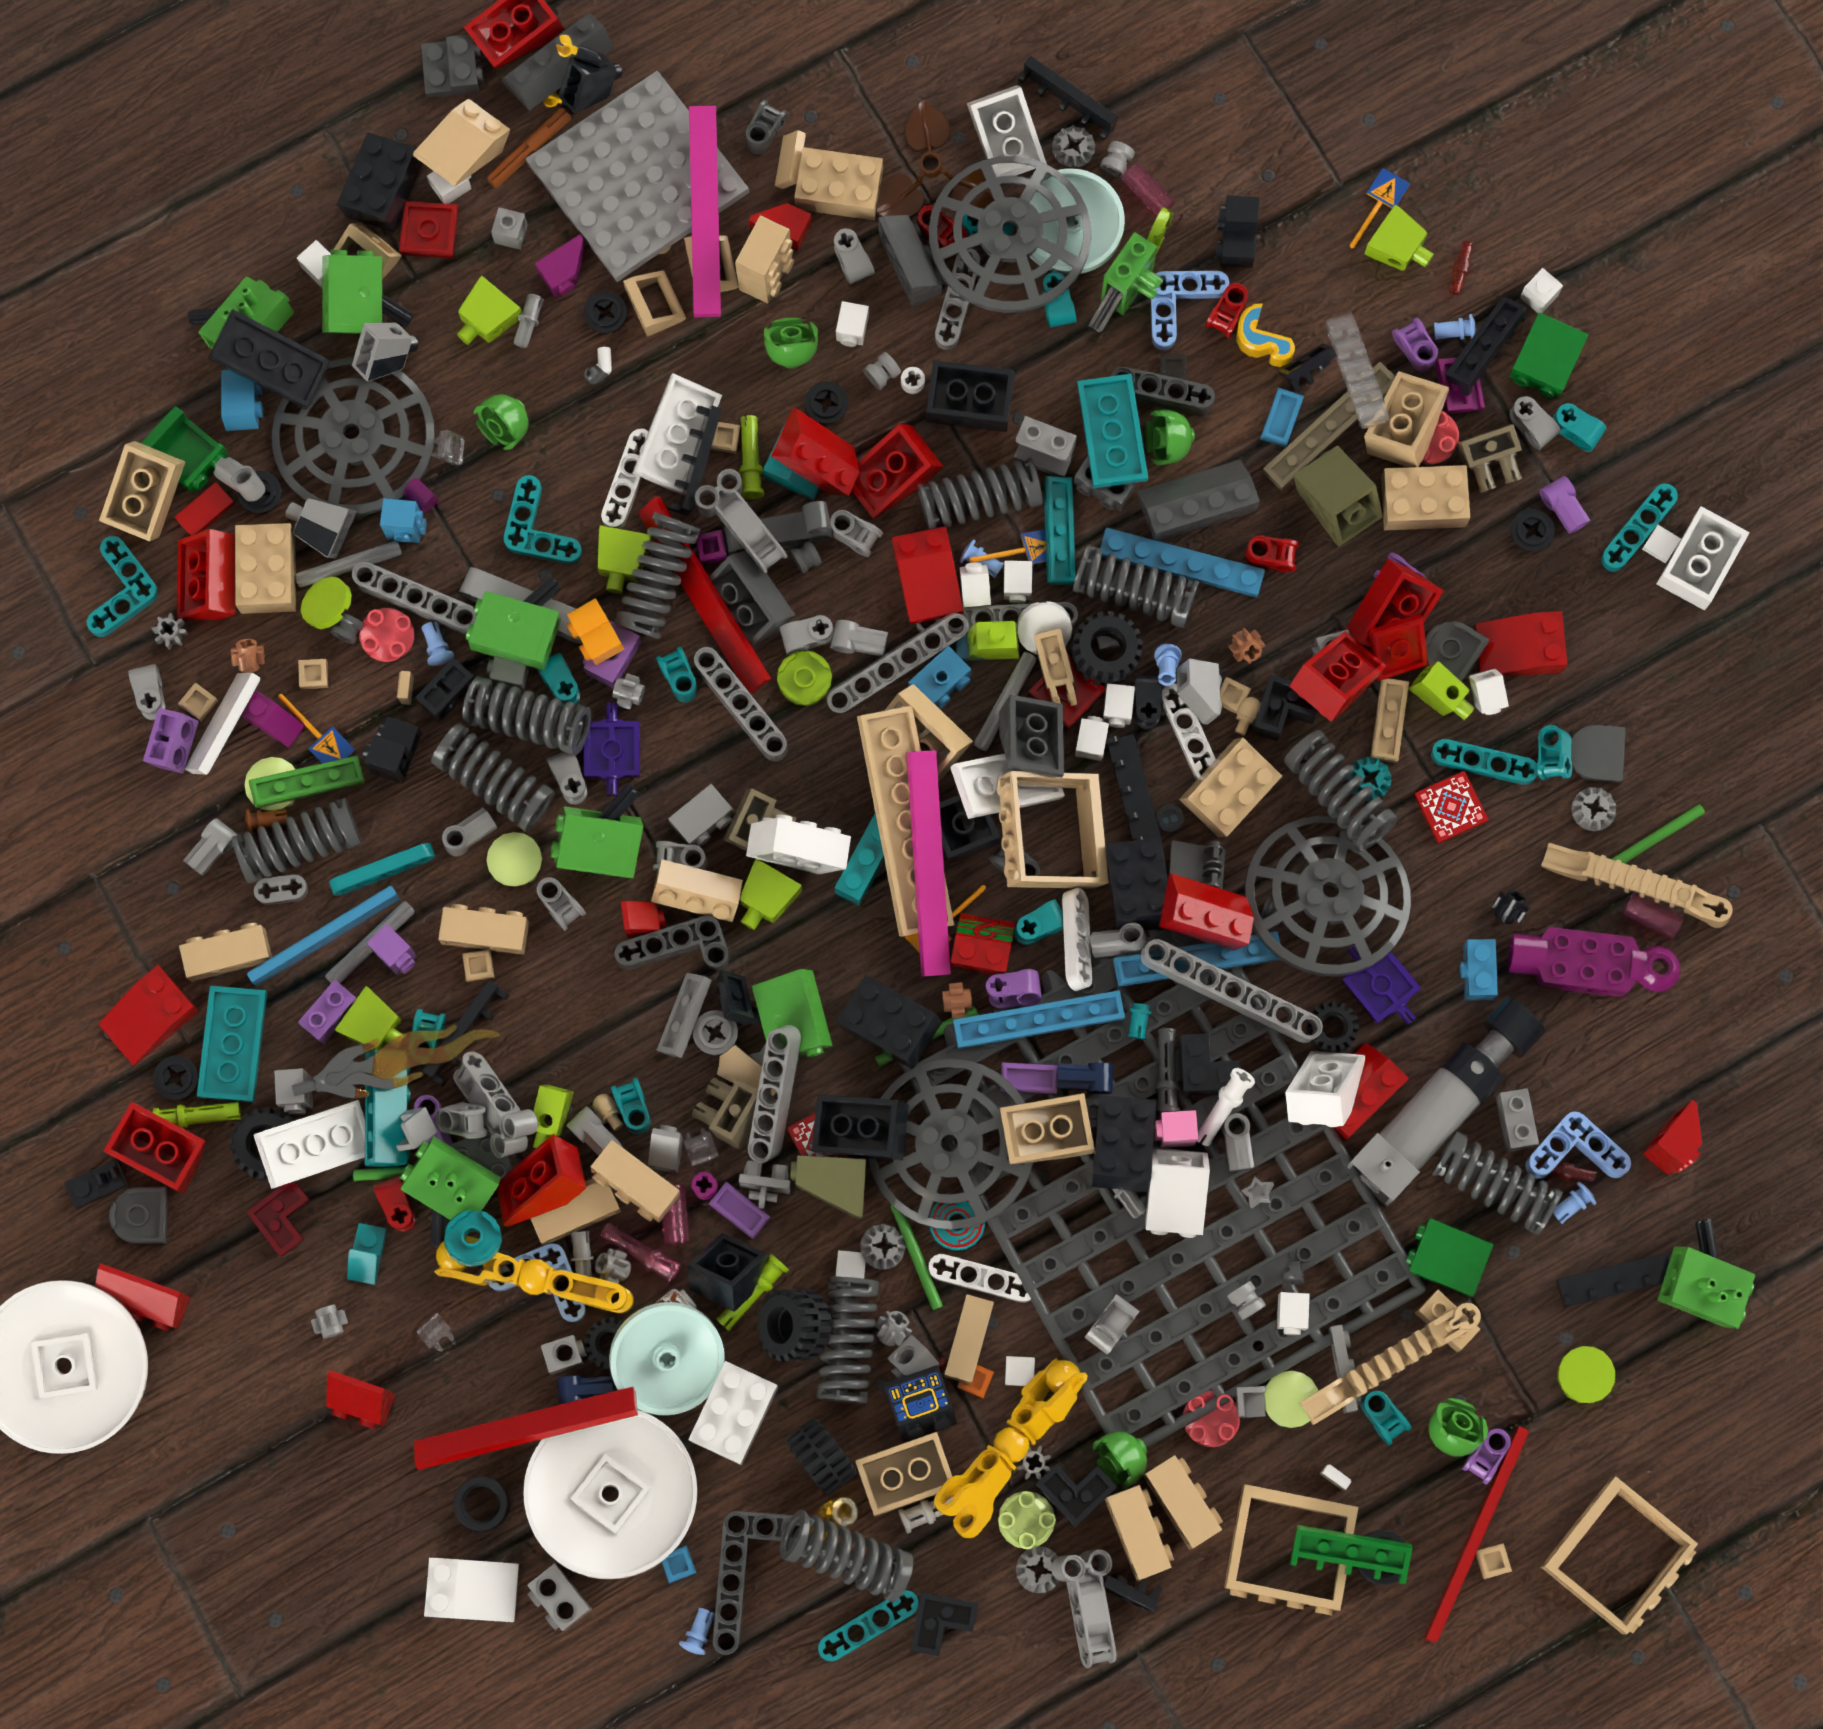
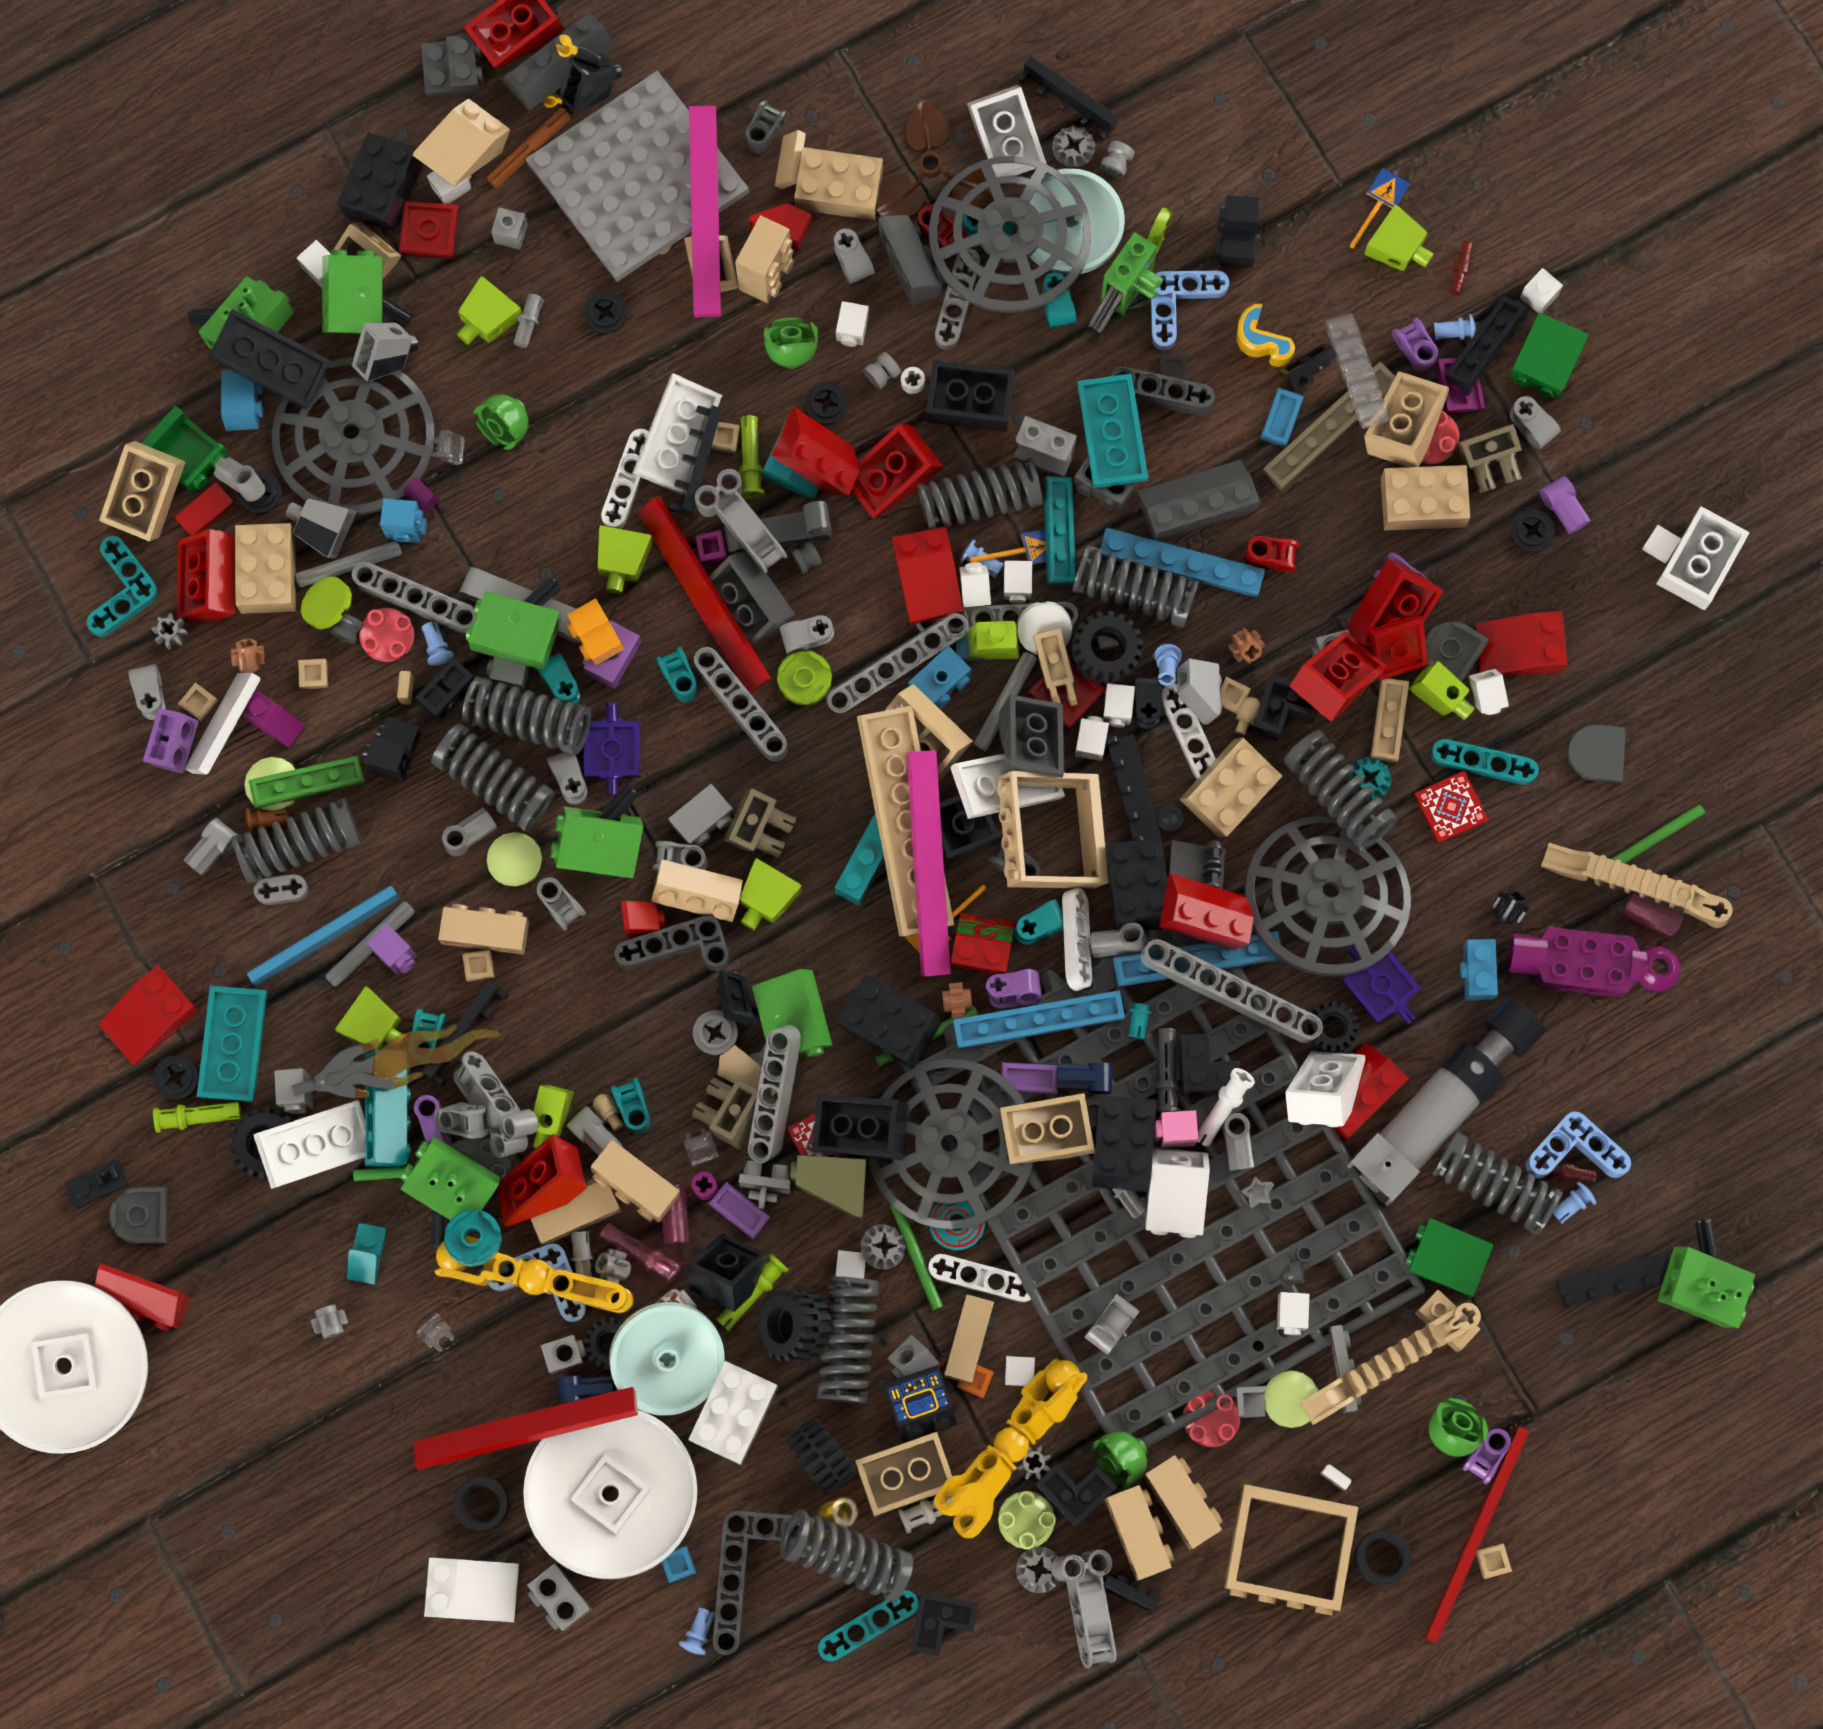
(156, 1147): red slope -> none
(225, 952): tan brick -> none
(272, 1217): dark red plate -> none
(327, 1012): medium lavender brick -> none
(328, 746): piece -> none
(358, 1399): red slope -> none
(382, 869): teal beam -> none
(395, 1201): red piece -> none
(417, 1128): light grey panel -> none
(530, 536): teal beam -> none
(562, 267): magenta slope -> none
(602, 368): arm -> none
(628, 691): light grey gear -> none
(649, 324): tan tile -> none
(665, 1149): light grey slope -> none
(681, 532): dark grey piece -> none
(684, 1015): light grey plate -> none
(798, 845): white brick -> none
(851, 637): light grey piece -> none
(856, 533): light grey piece -> none
(893, 1328): light grey gear -> none
(1147, 189): clear pink axle -> none
(1168, 437): bright green cylinder -> none
(1226, 313): red piece -> none
(1246, 1300): light grey wheel -> none
(1339, 495): olive slope -> none
(1351, 1551): green hinge -> none
(1385, 1417): teal piece -> none
(1517, 1120): light grey brick -> none
(1556, 758): teal piece -> none
(1581, 427): teal piece -> none
(1582, 814): light grey gear -> none
(1586, 1374): lime tile -> none
(1639, 527): teal beam -> none
(1666, 1576): tan window -> none
(1677, 1141): red slope -> none

